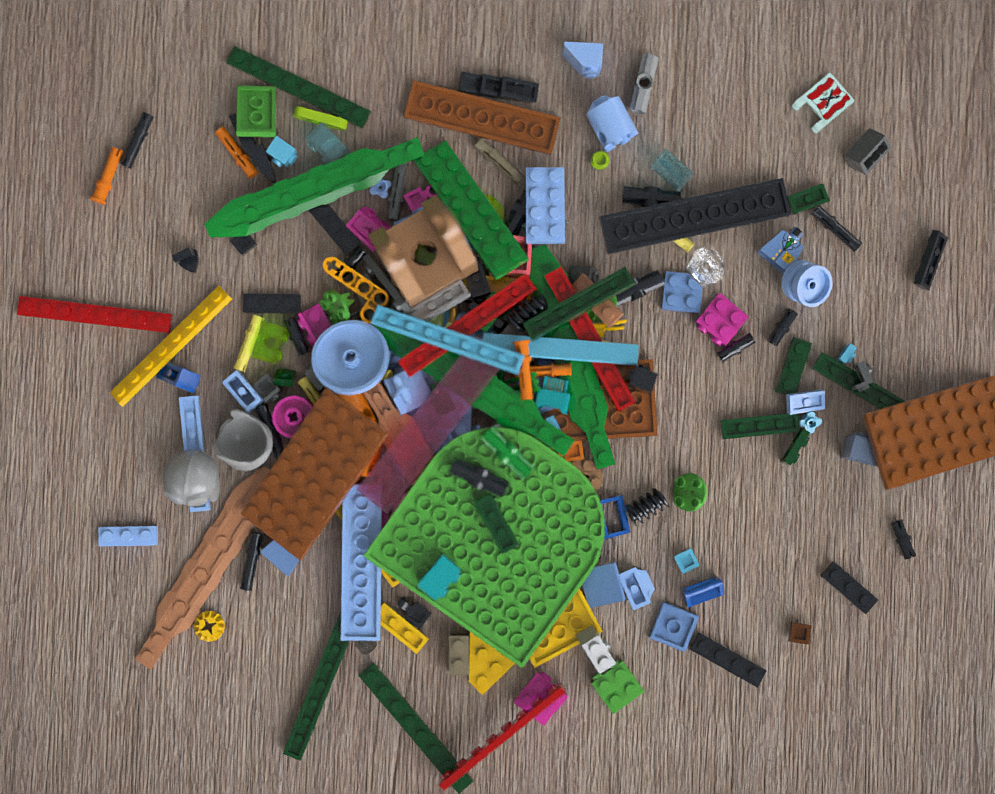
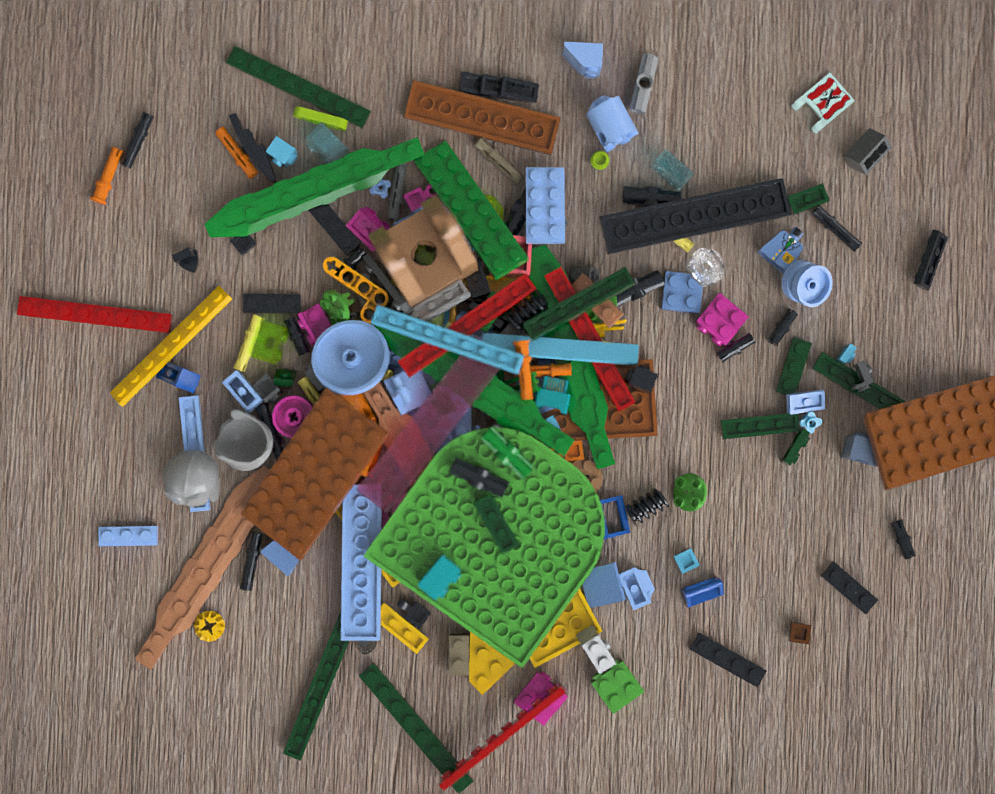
(256, 111): bright green plate -> none
(673, 626): medium blue tile -> none

